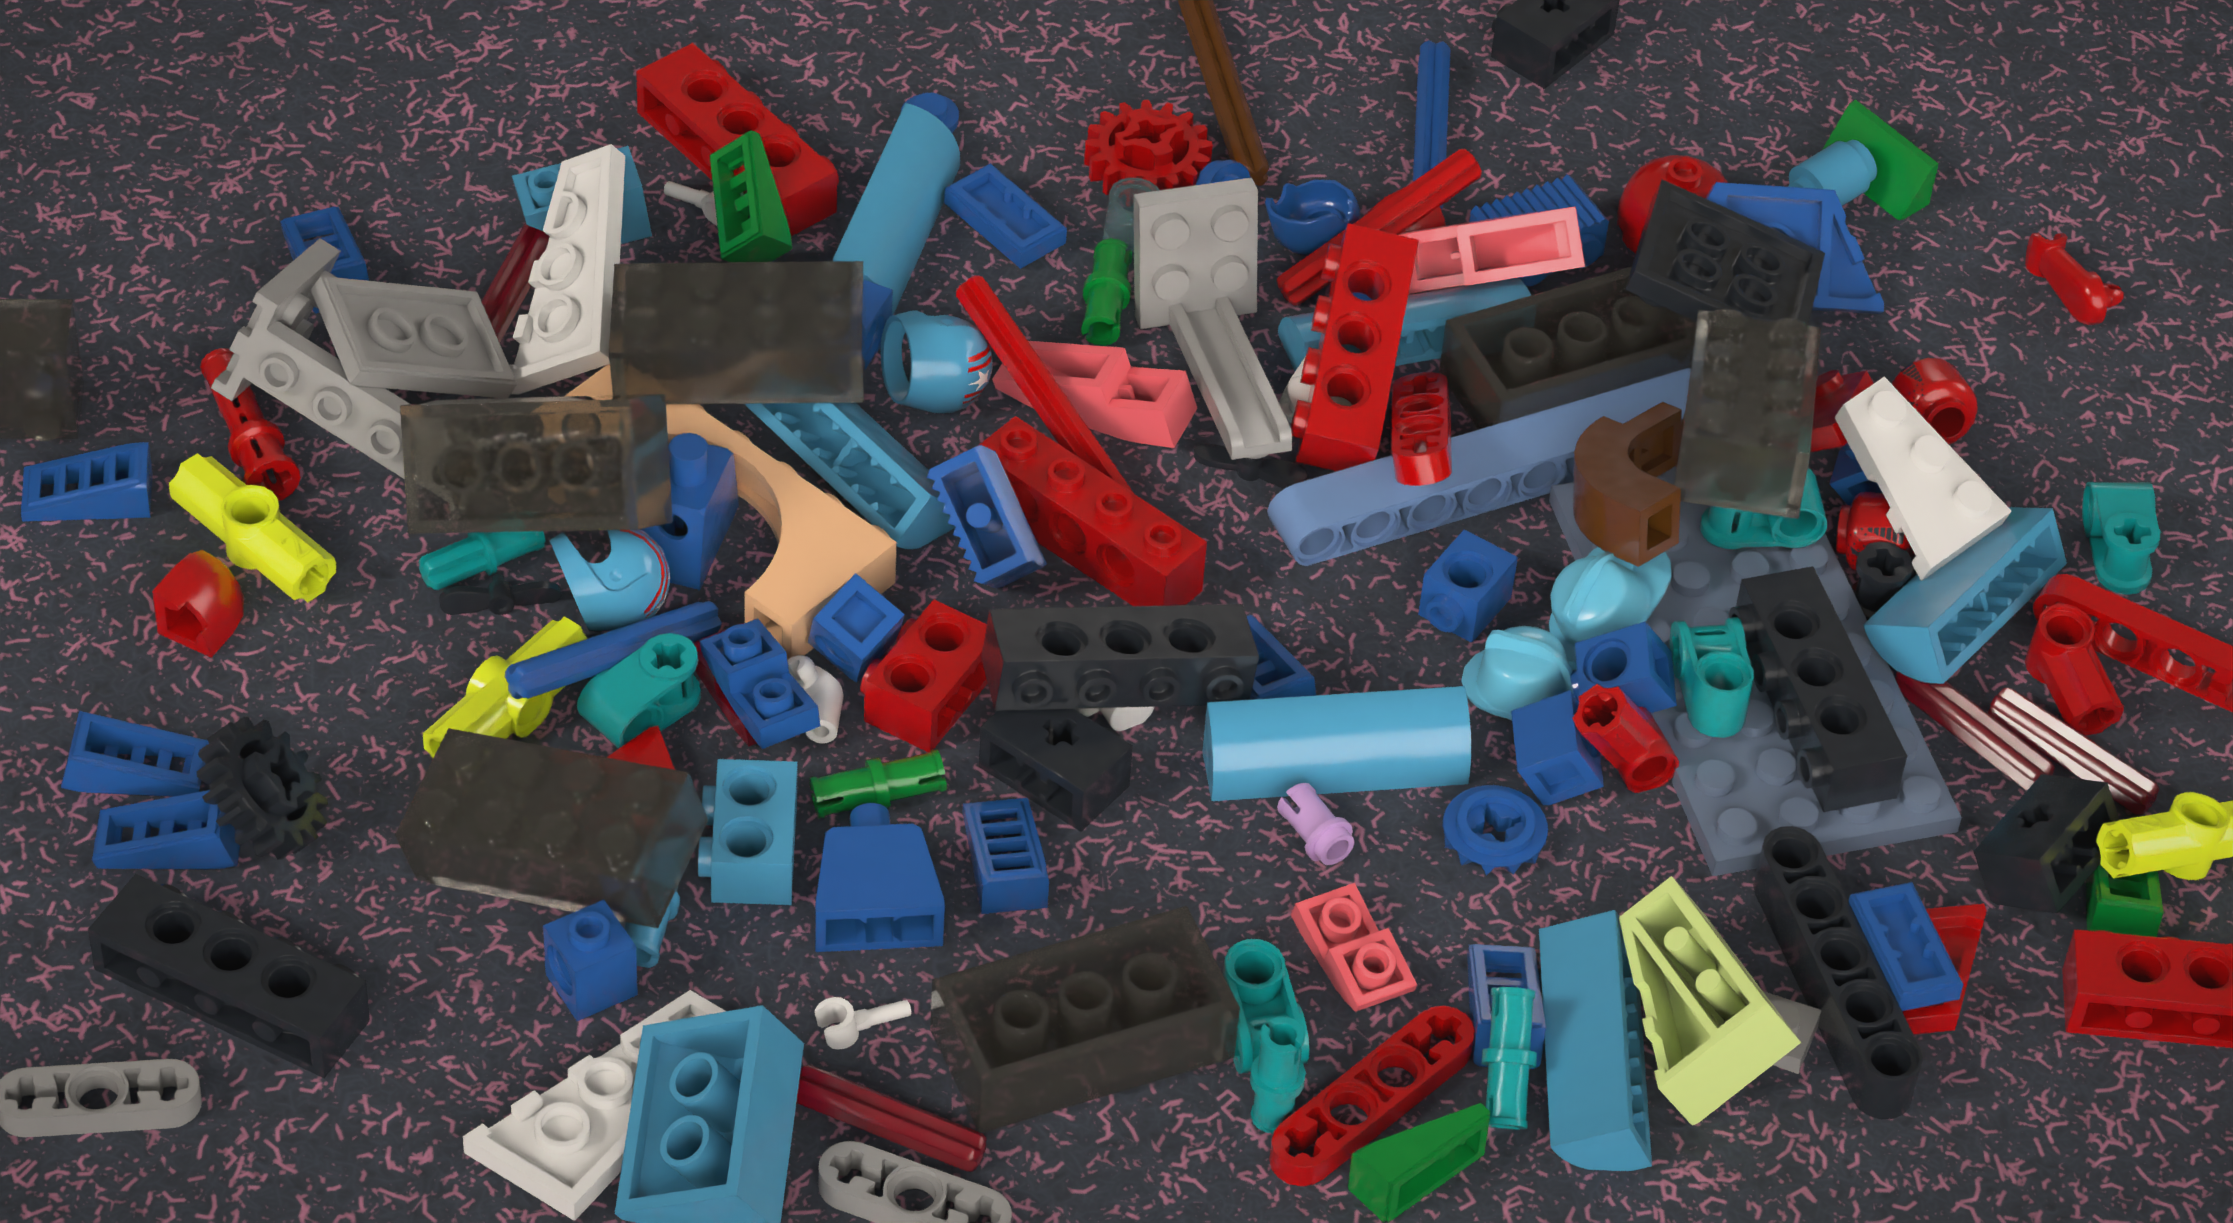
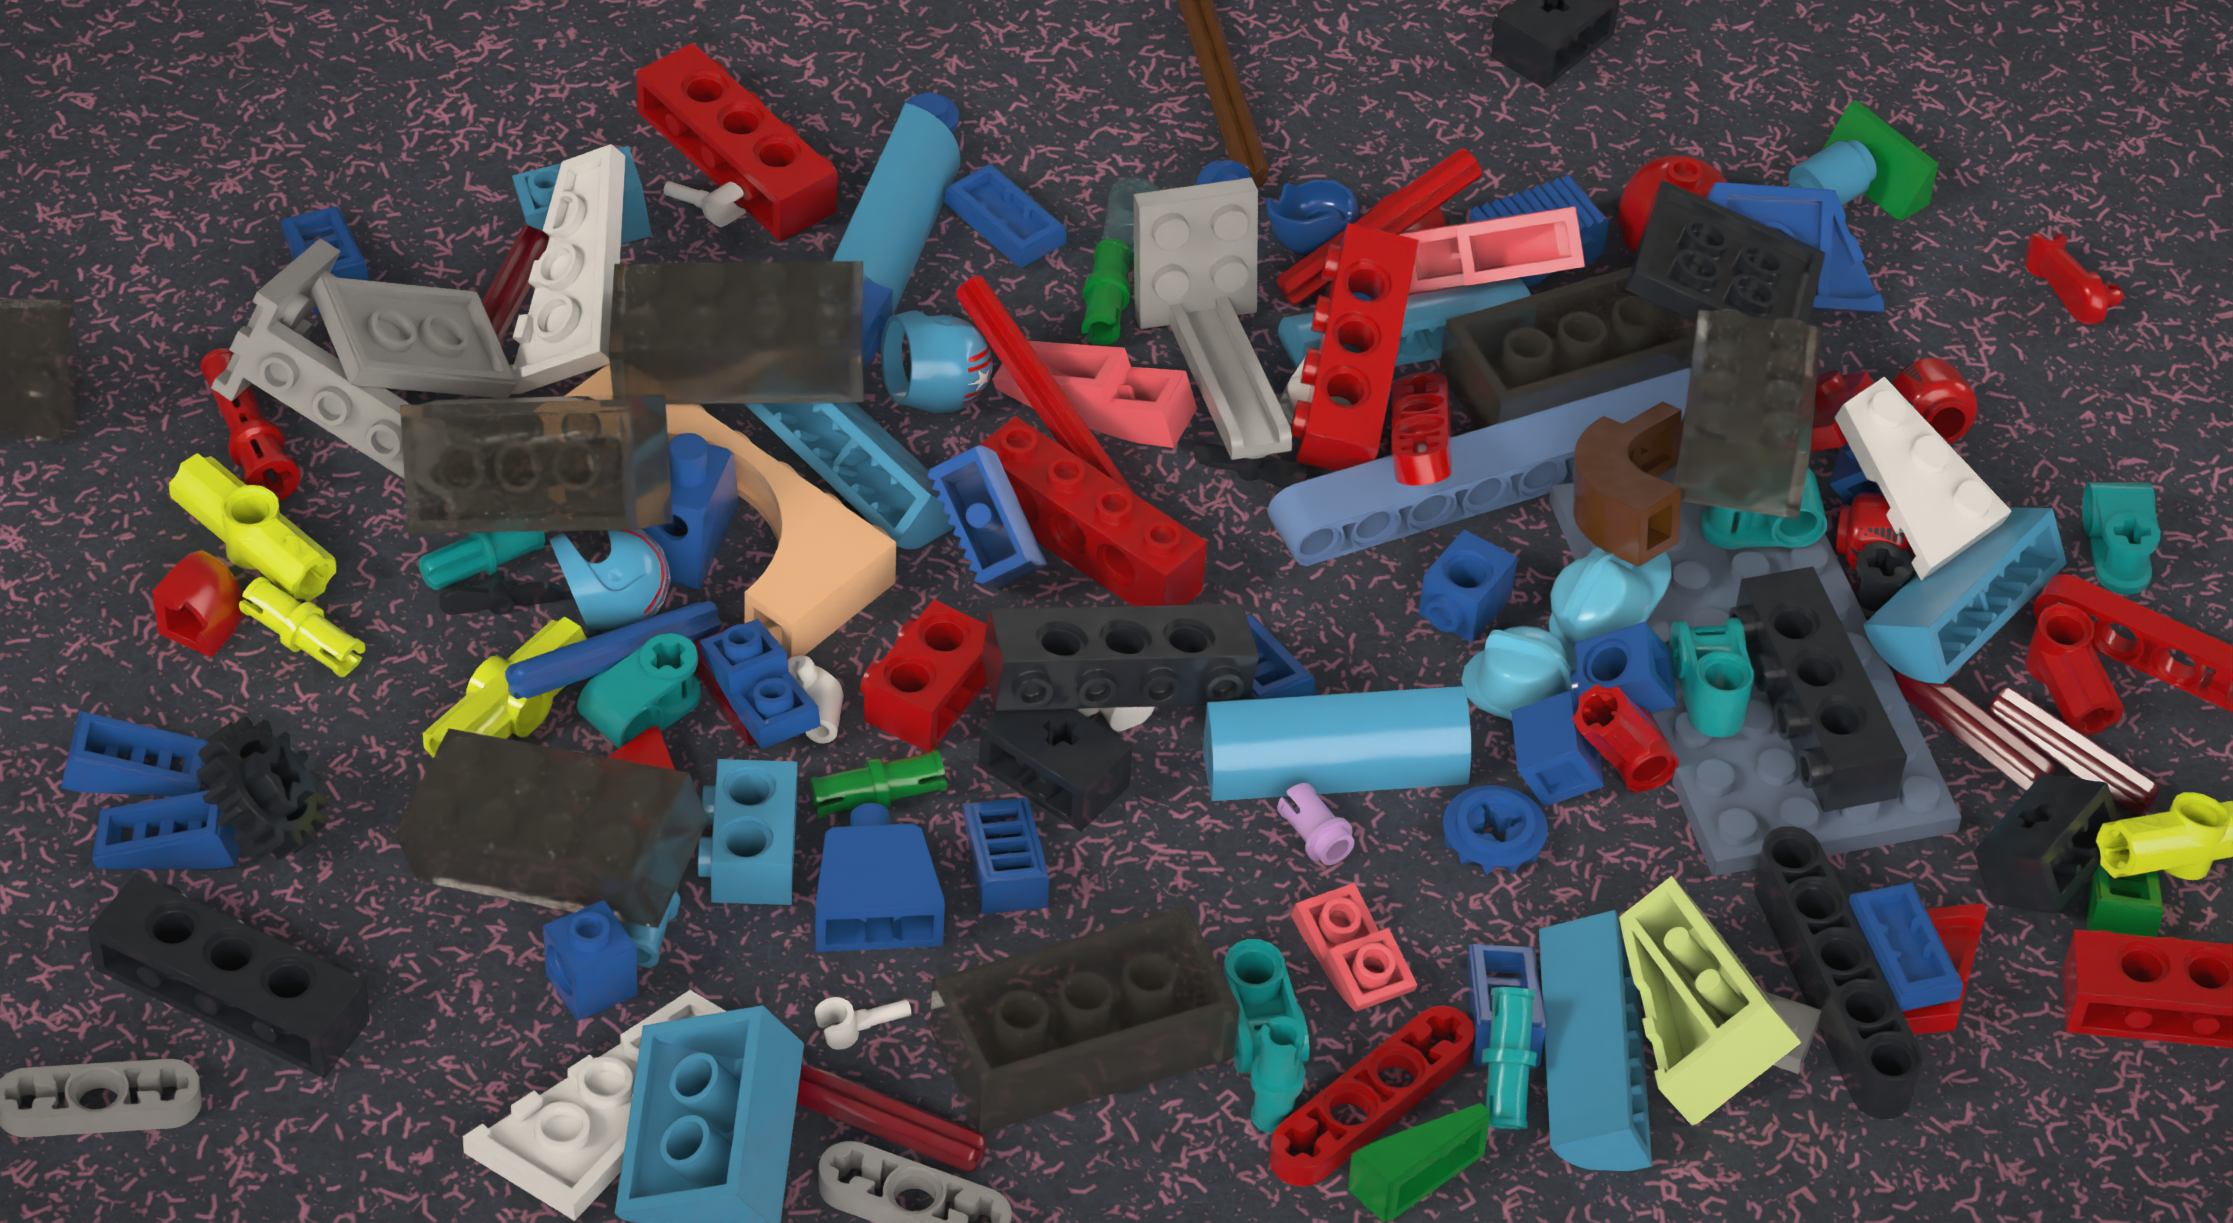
(124, 492): blue slope -> none
(302, 626): none -> neon yellow pin
(766, 232): green slope -> none
(855, 627): blue brick -> none
(1147, 146): red gear -> none
(1431, 107): blue axle -> none

